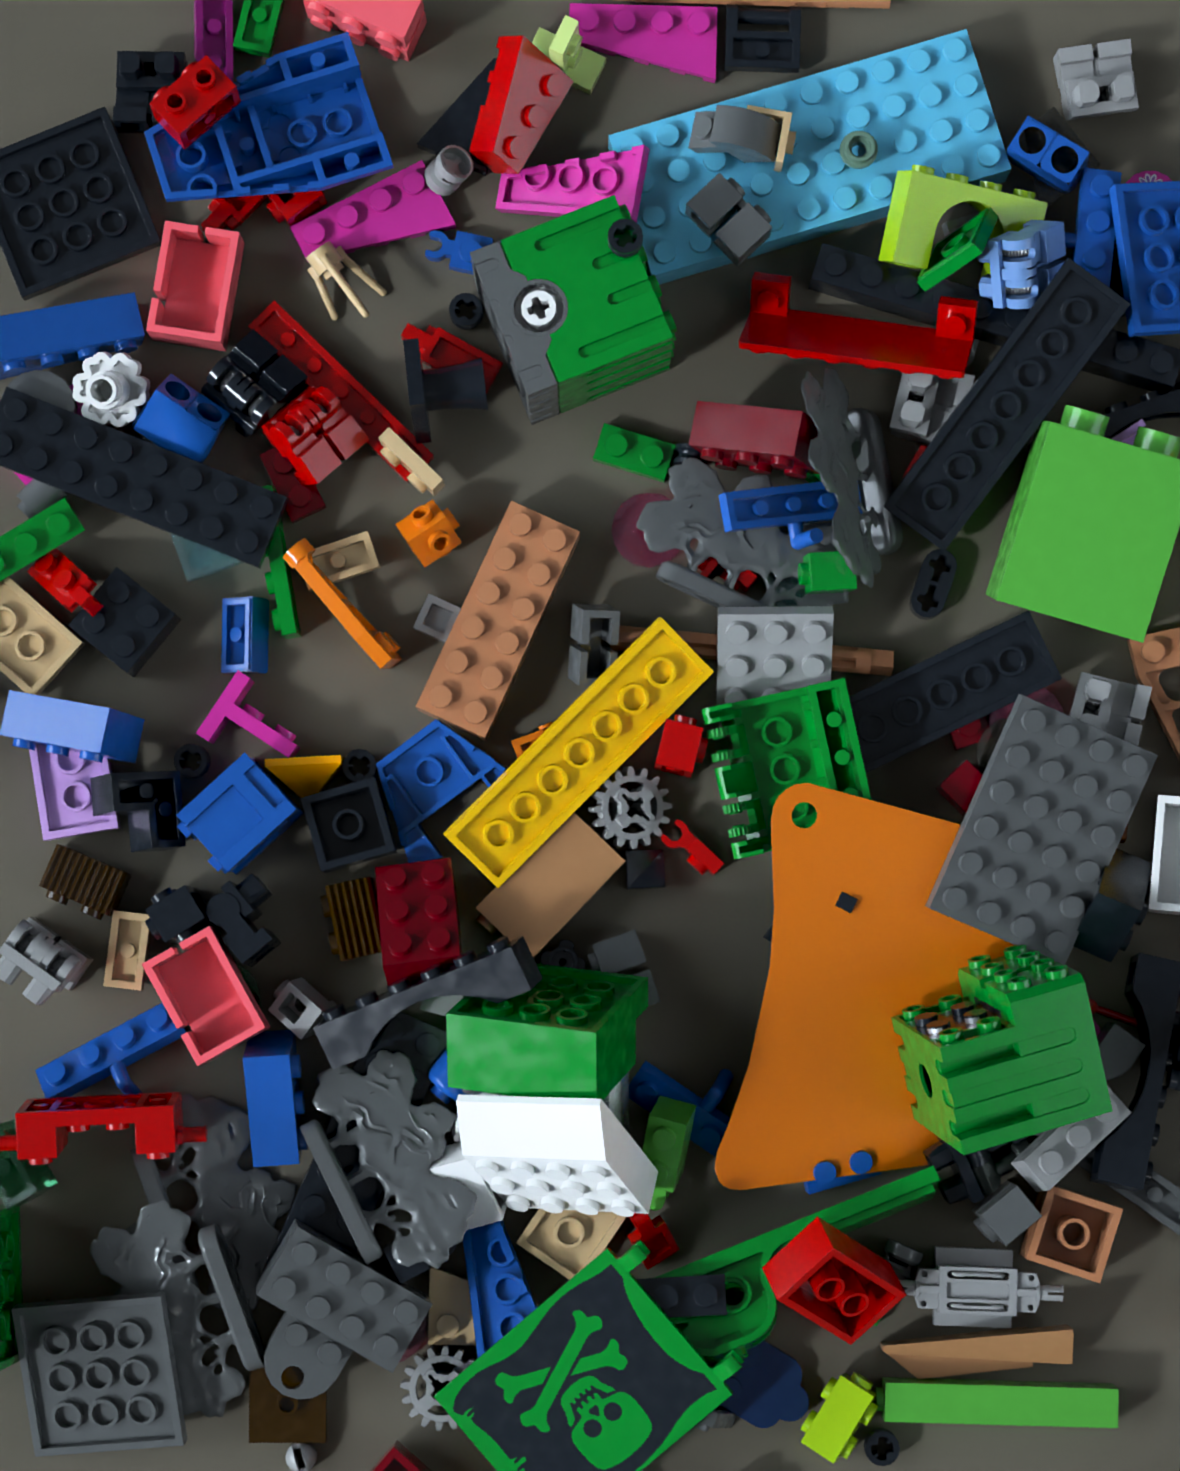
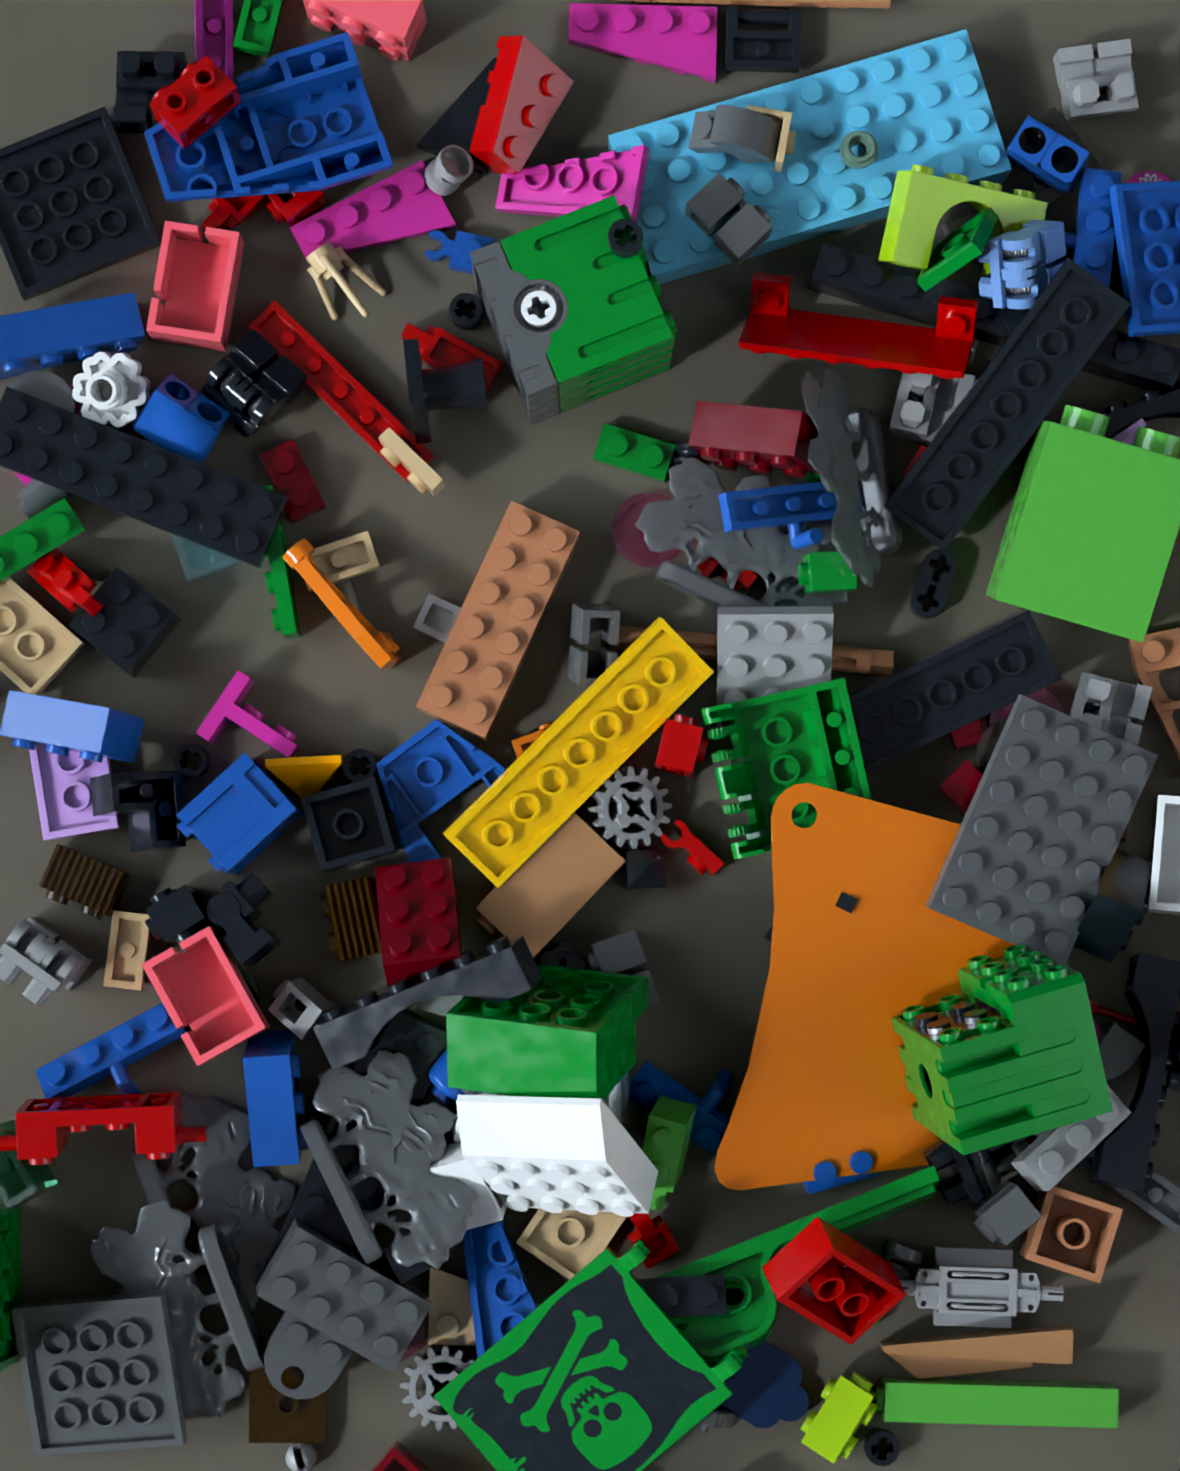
(245, 635): blue slope -> none
(314, 434): red hips -> none
(430, 532): orange brick -> none
(565, 51): yellowish green bracket -> none

